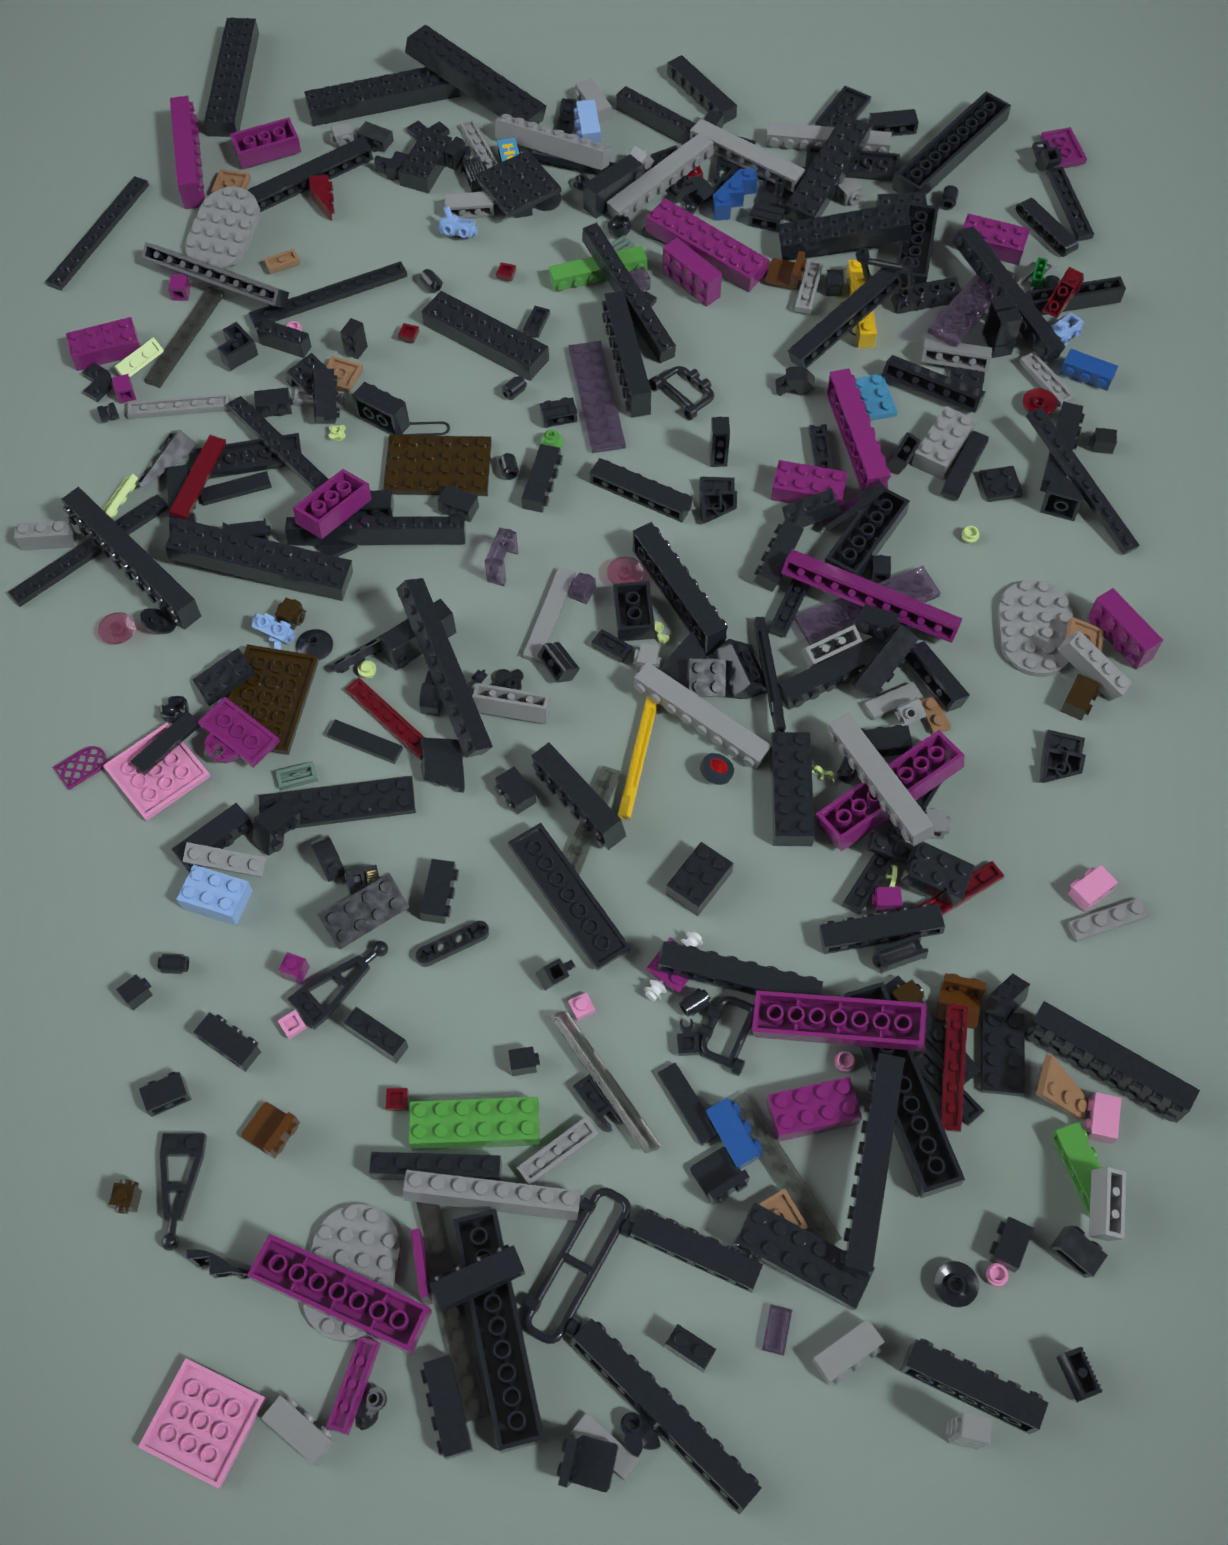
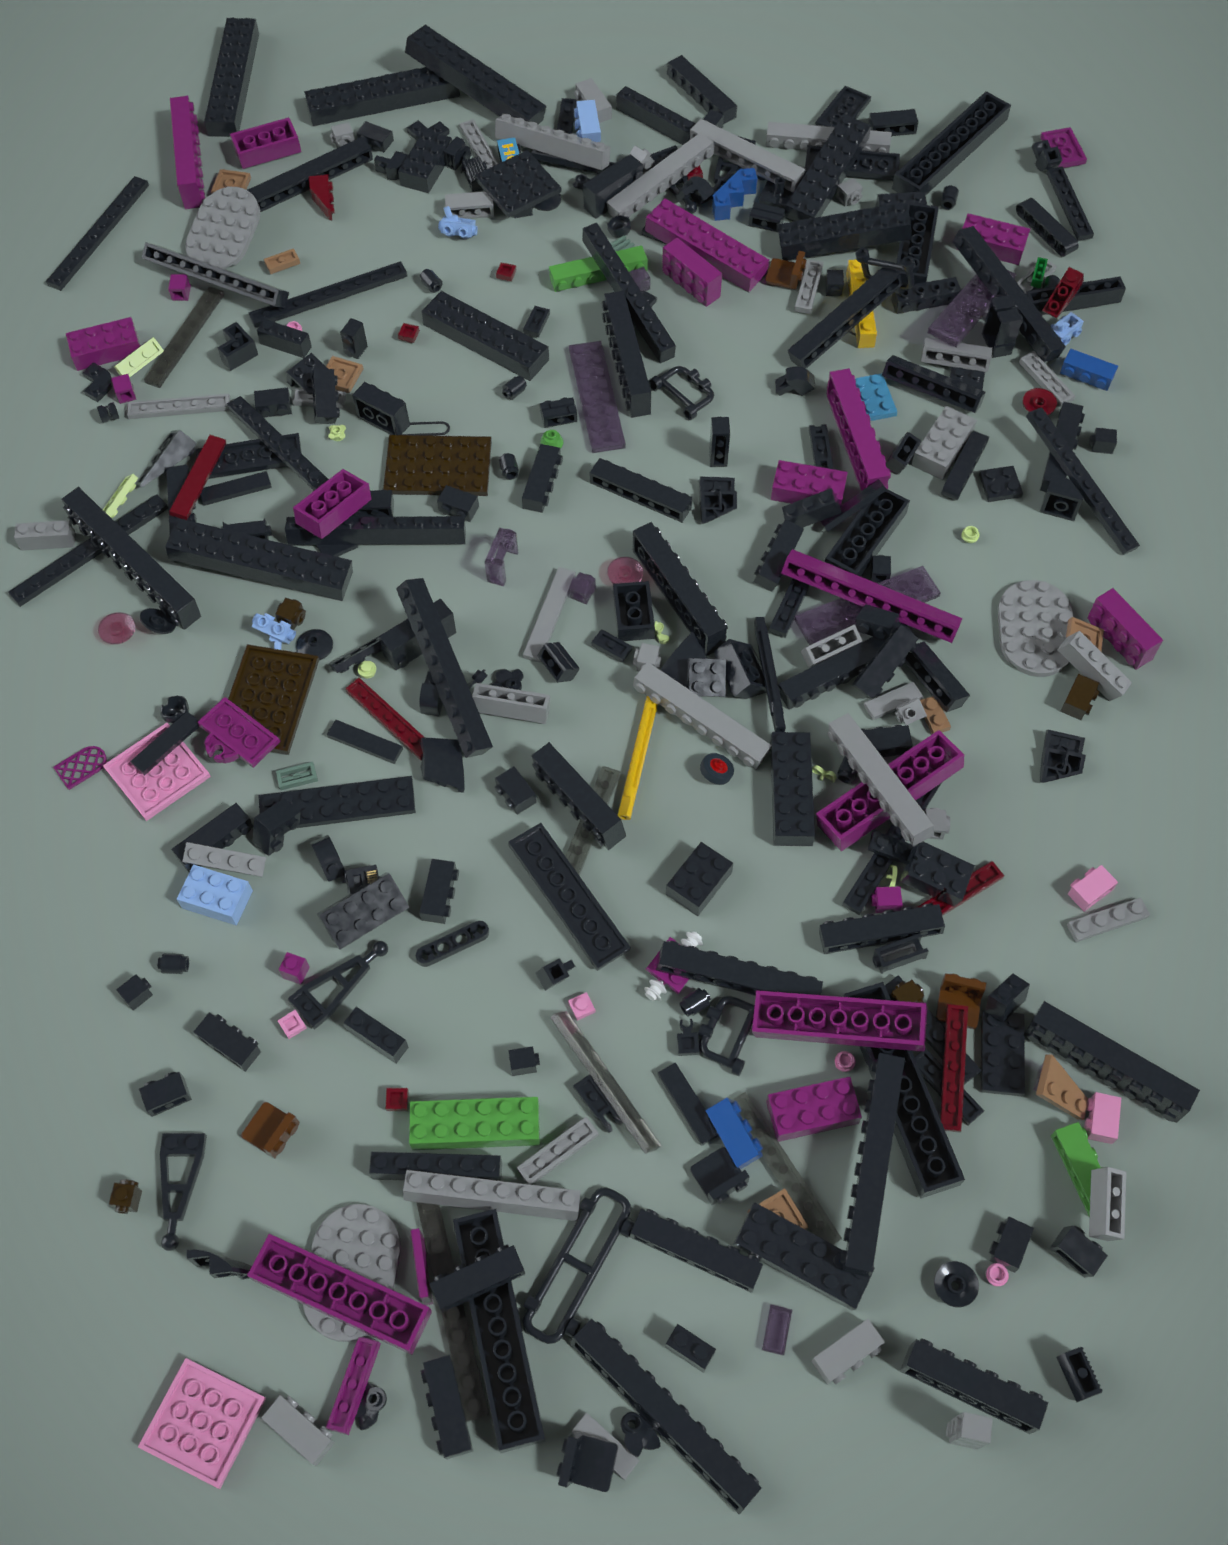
(224, 676): black plate -> none

